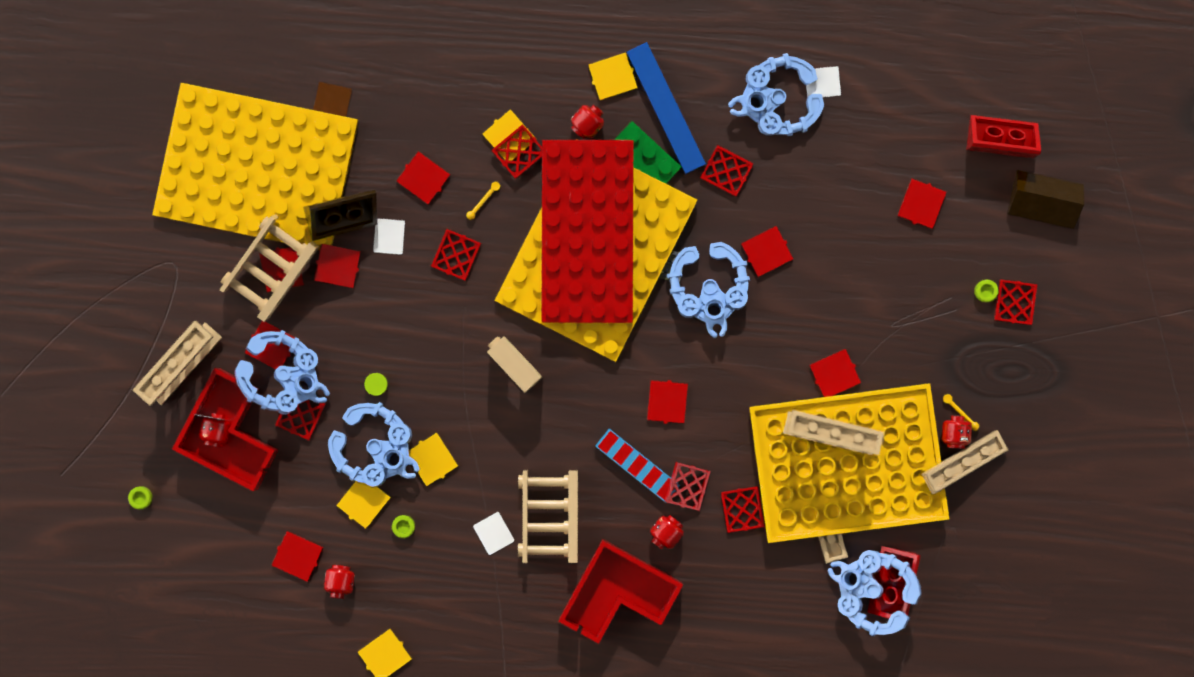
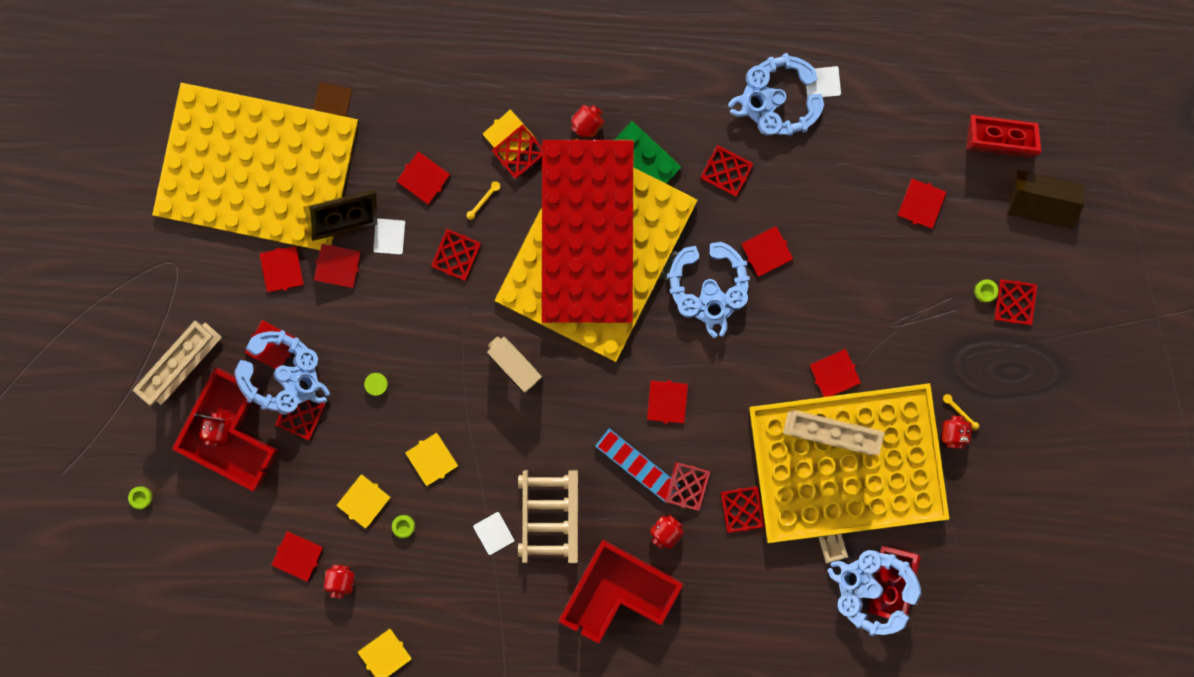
(291, 269): tan fence -> none
(381, 451): light blue piece -> none
(612, 76): yellow piece -> none
(666, 108): blue tile -> none
(964, 462): tan tile -> none

